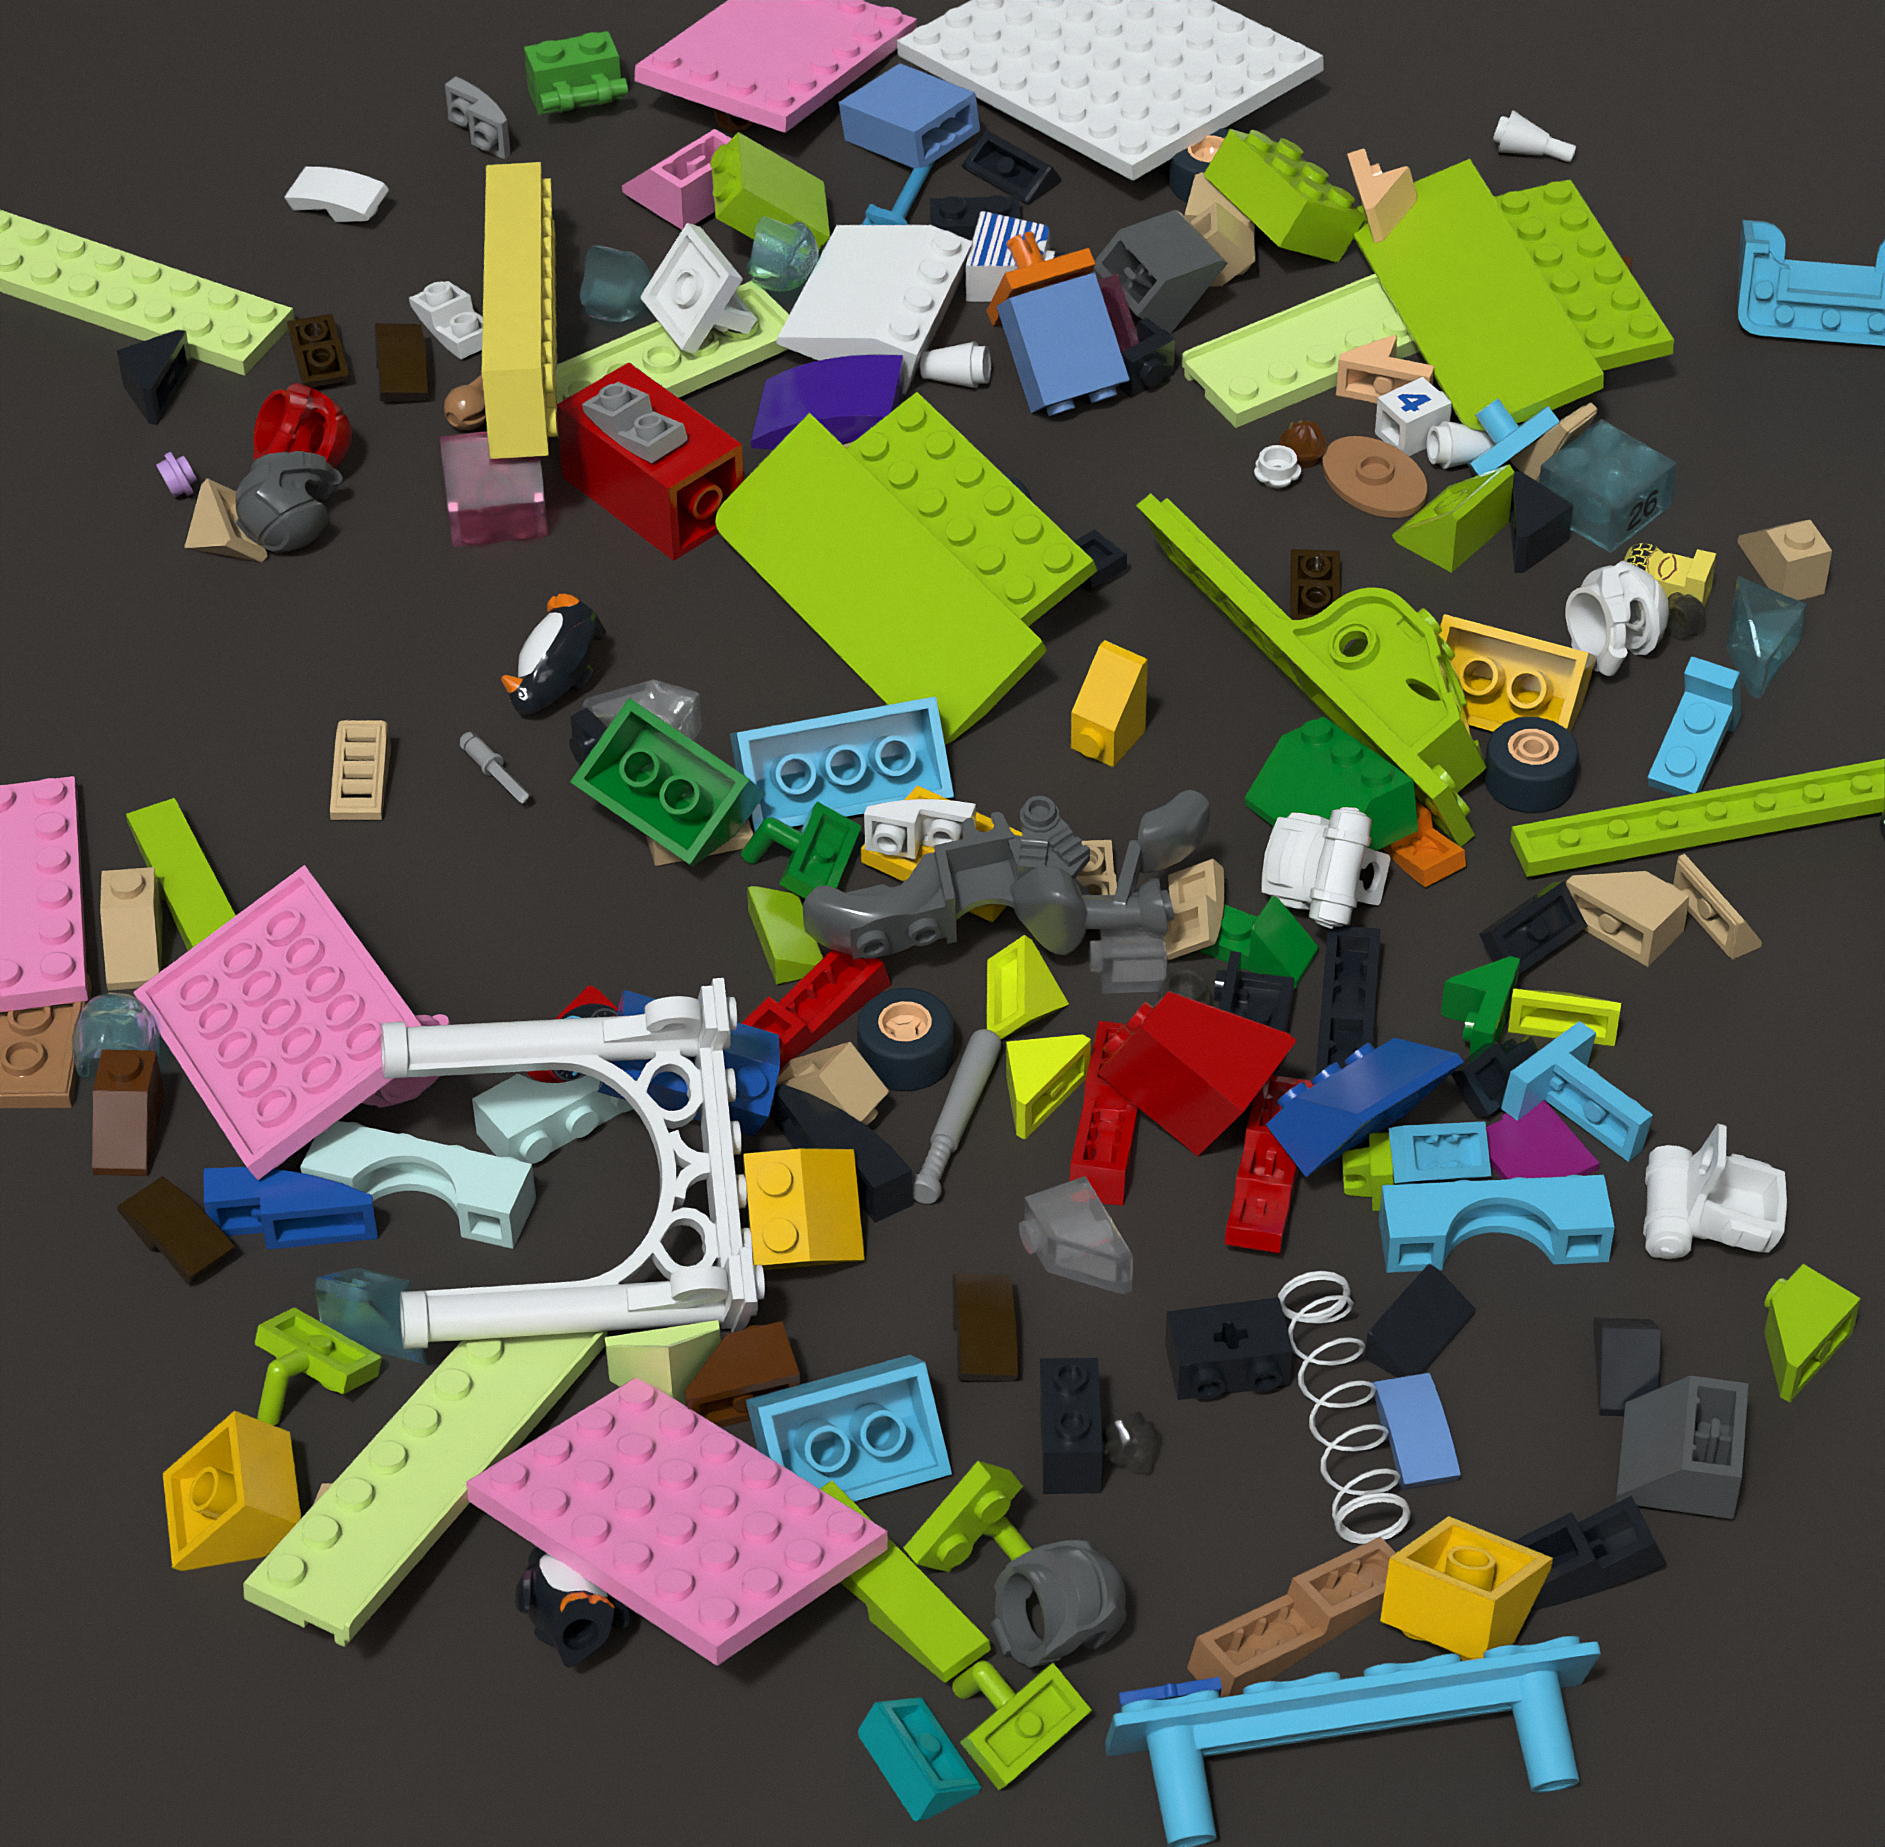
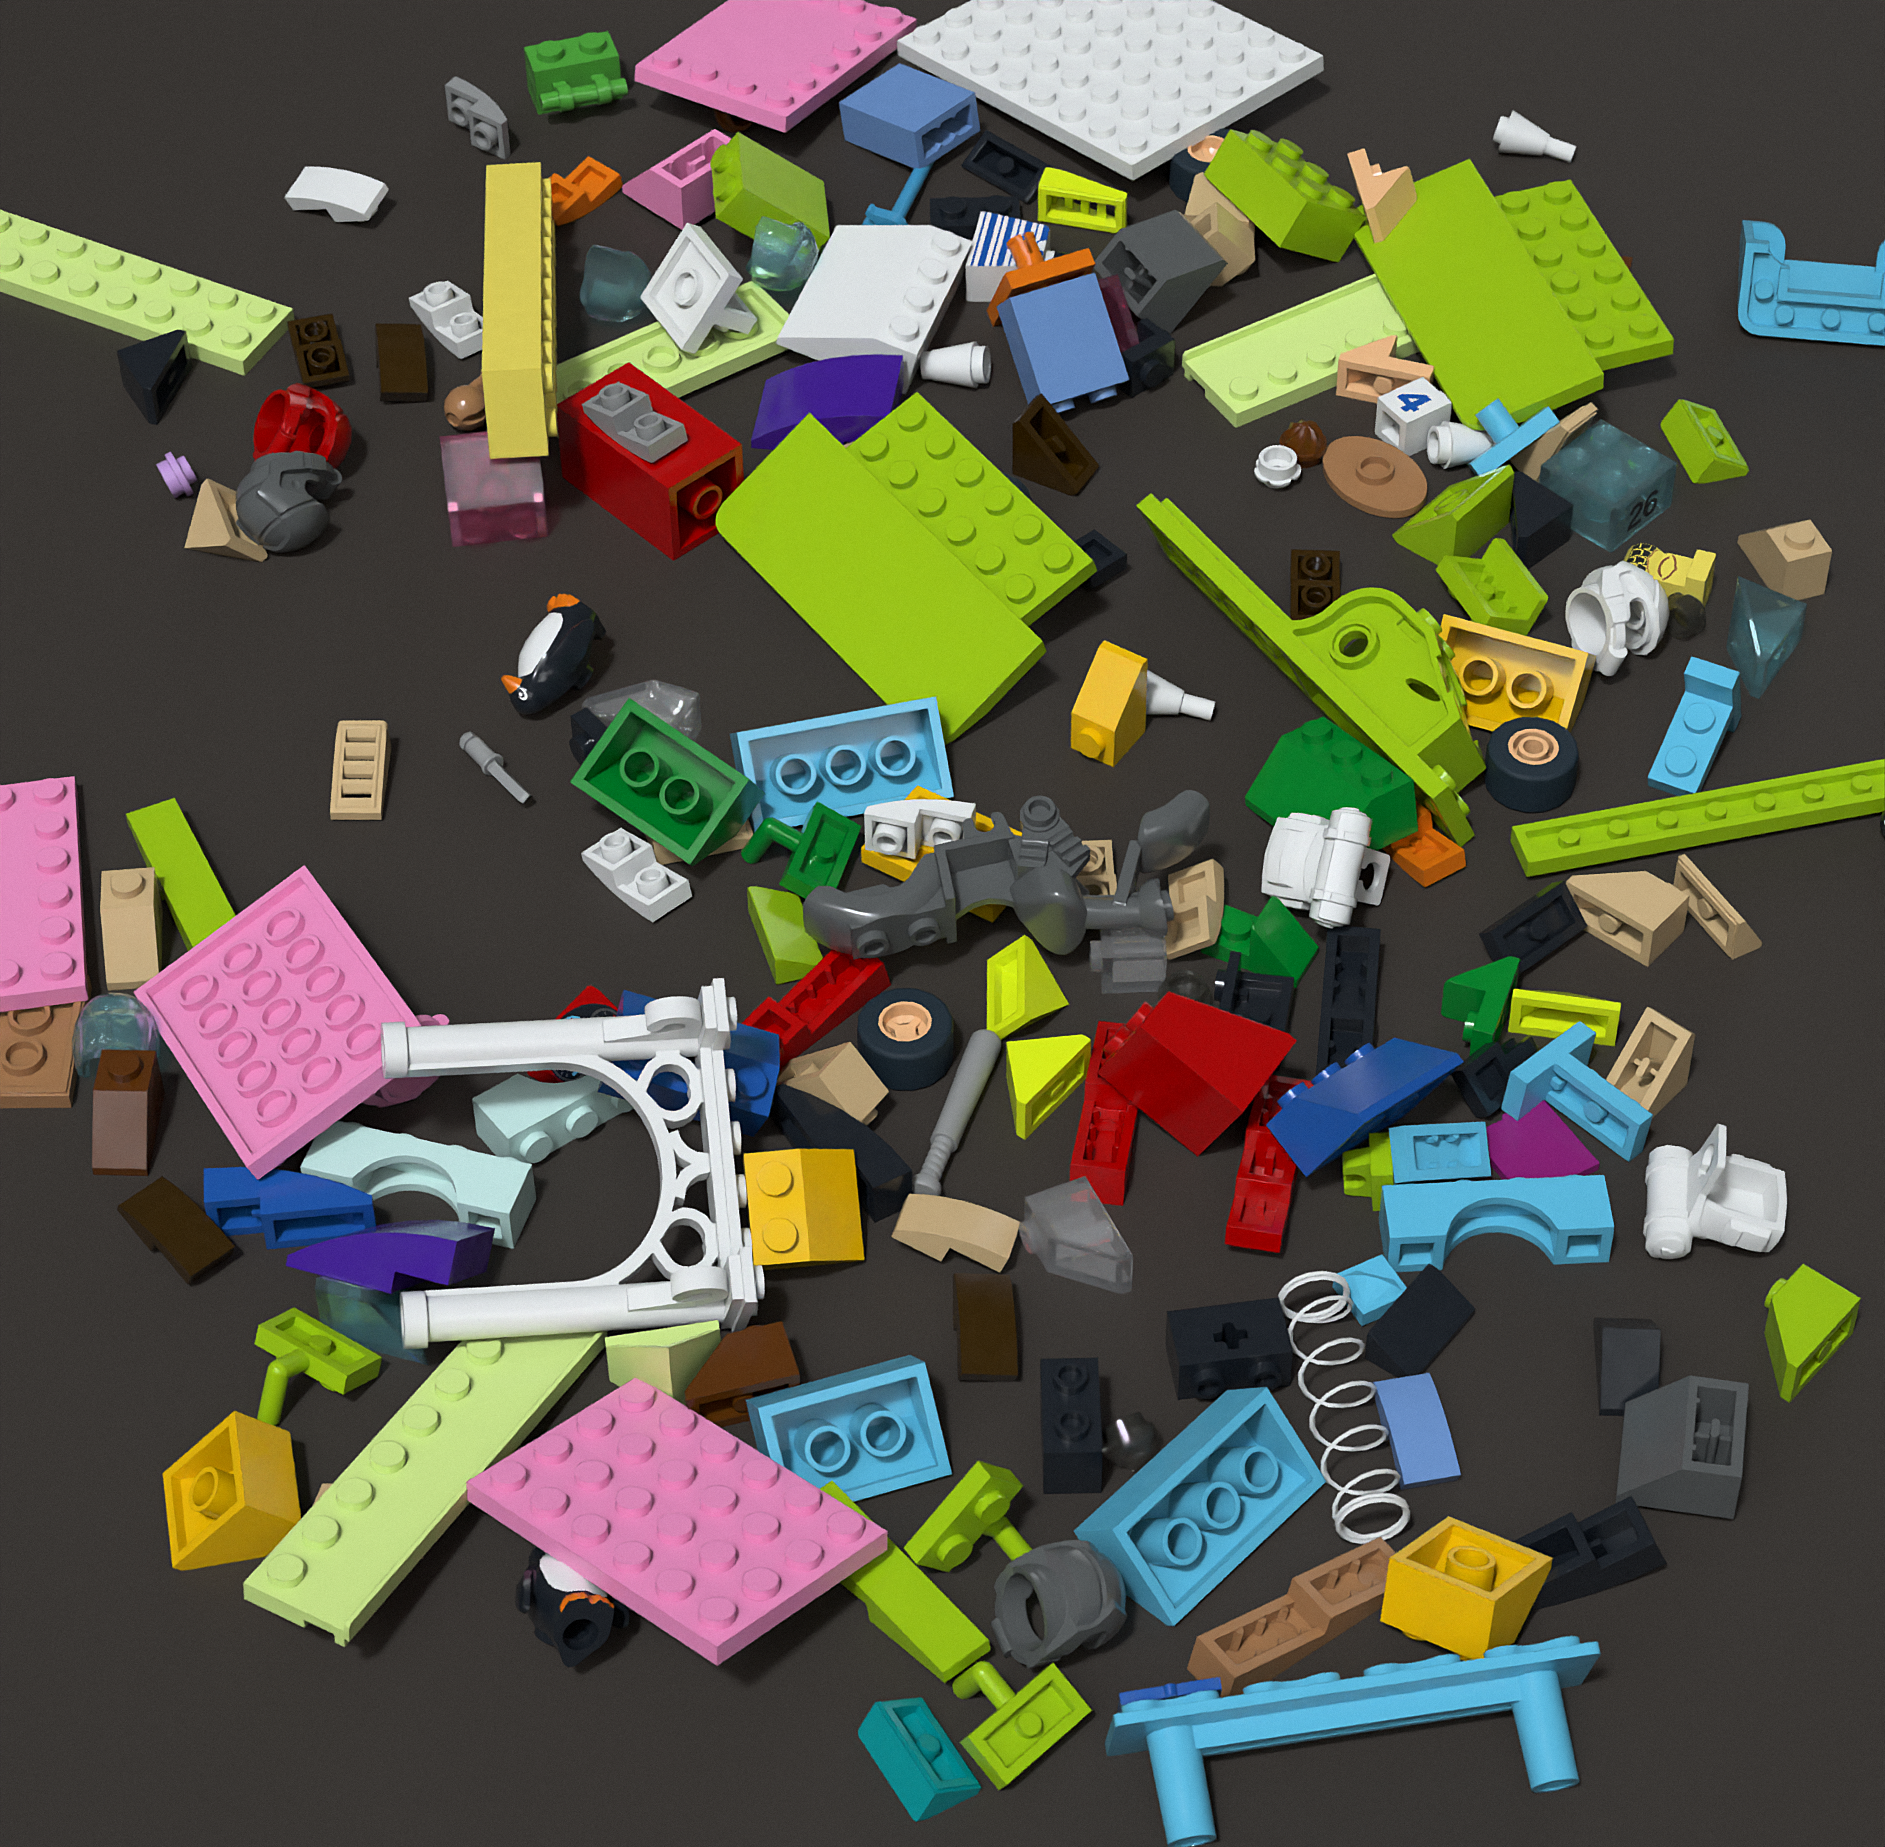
(400, 1254): none -> dark purple slope
(582, 190): none -> orange slope
(633, 875): none -> white slope
(942, 1223): none -> tan slope
(1049, 450): none -> dark brown slope
(1061, 211): none -> neon yellow slope
(1168, 699): none -> white cone
(1204, 1503): none -> medium azure slope
(1372, 1288): none -> medium azure tile
(1495, 588): none -> lime bracket
(1654, 1061): none -> tan slope
(1702, 443): none -> lime slope

